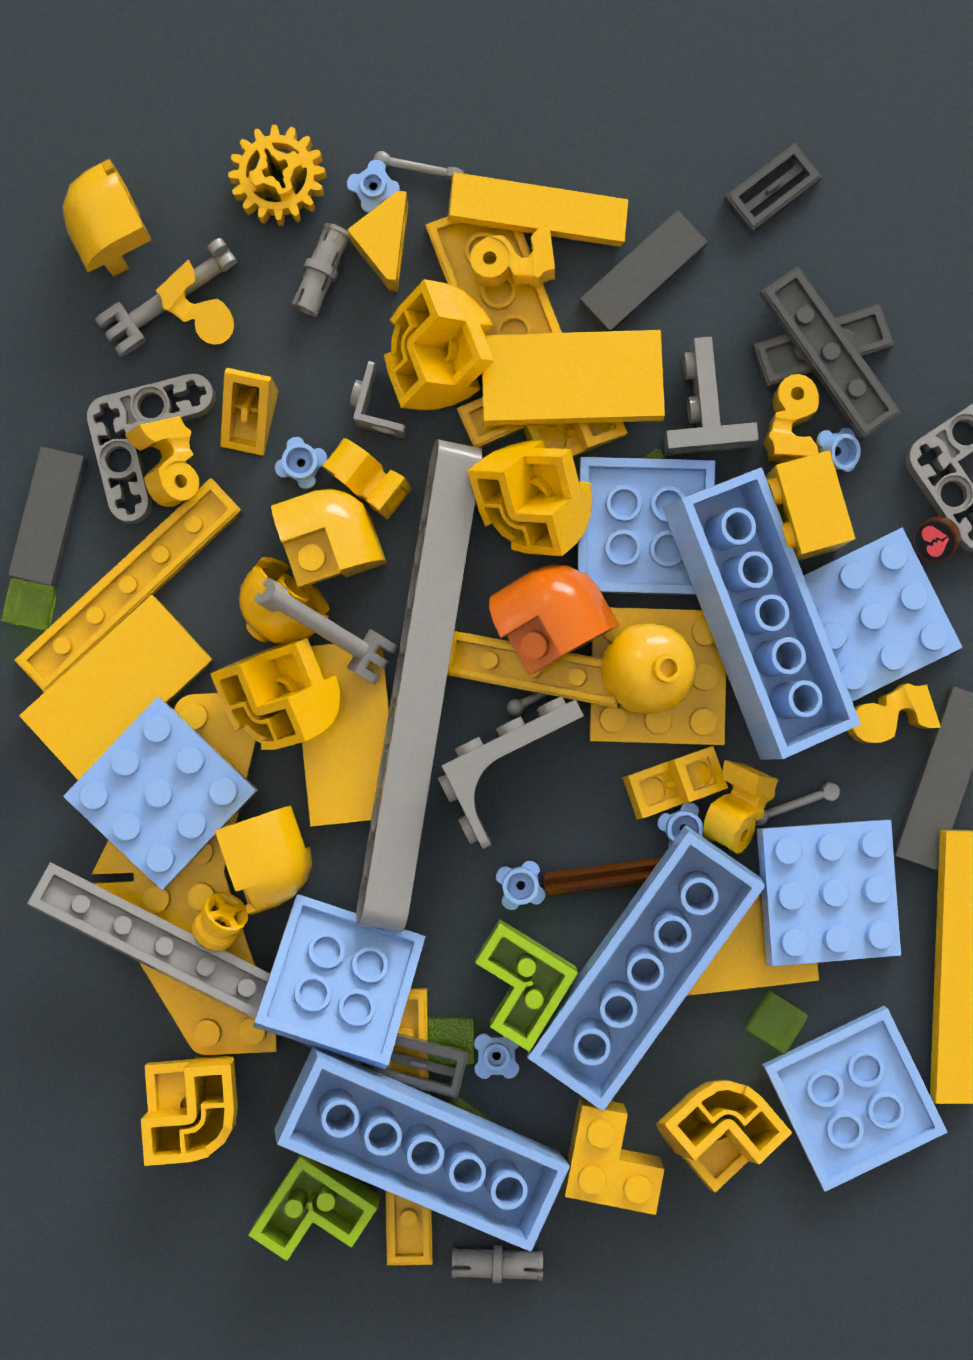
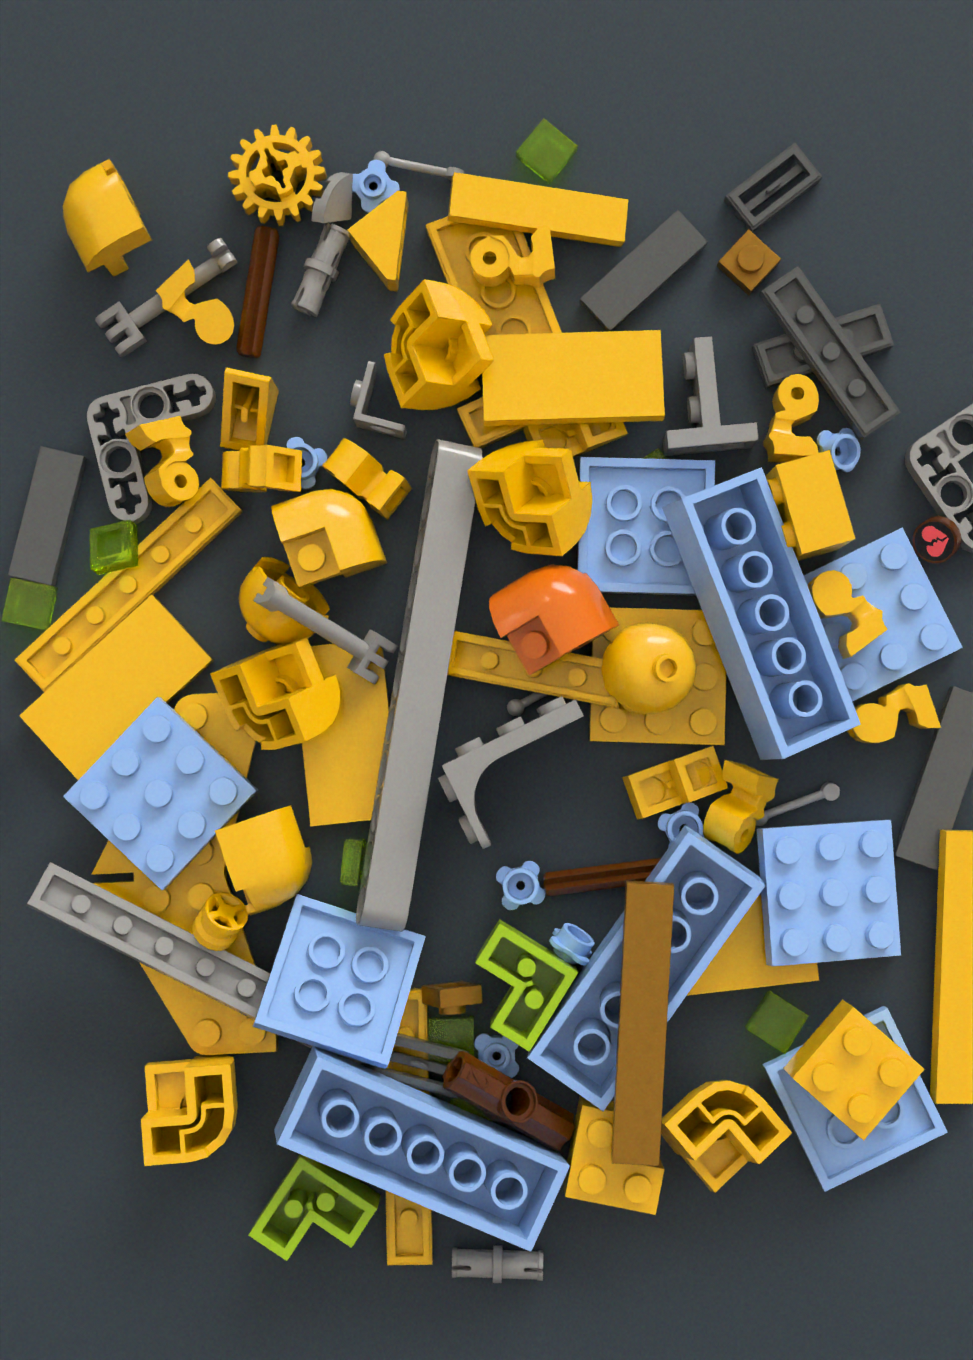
(113, 547): none -> clear neon green tile
(257, 292): none -> reddish brown axle
(262, 469): none -> yellow leg
(335, 201): none -> light grey tile
(352, 861): none -> clear neon green tile
(452, 996): none -> pearl gold plate
(488, 1091): none -> reddish brown piece
(546, 151): none -> clear neon green tile
(572, 944): none -> light blue plate
(642, 1023): none -> pearl gold tile
(748, 262): none -> pearl gold plate
(834, 598): none -> yellow leg
(853, 1069): none -> yellow brick

